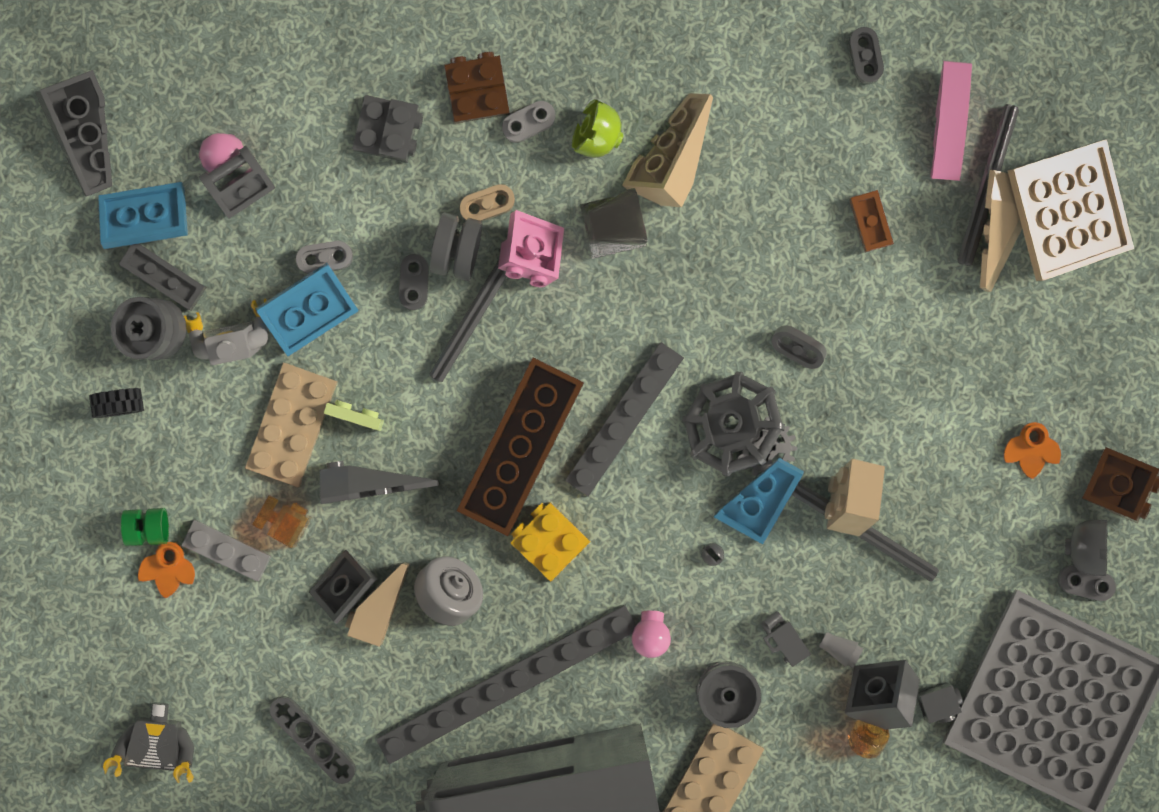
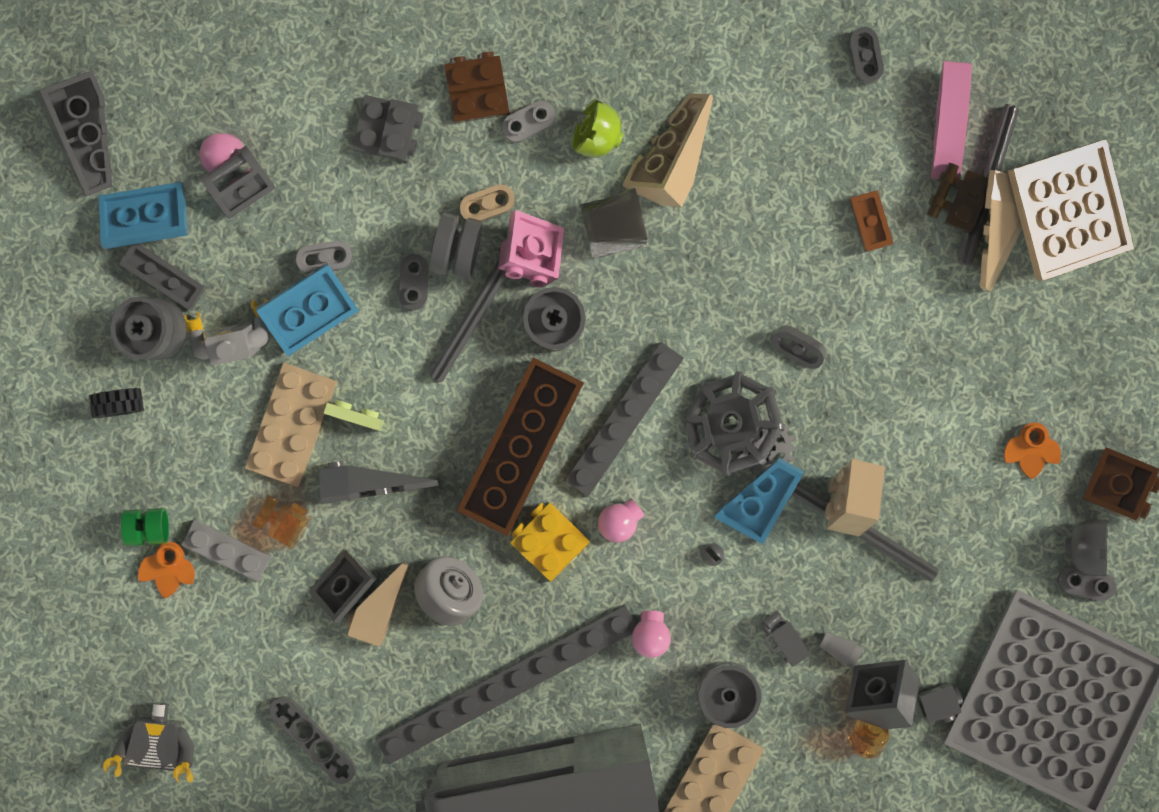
(554, 302): none -> dark grey wheel
(619, 521): none -> bright pink piece
(967, 203): none -> dark brown plate

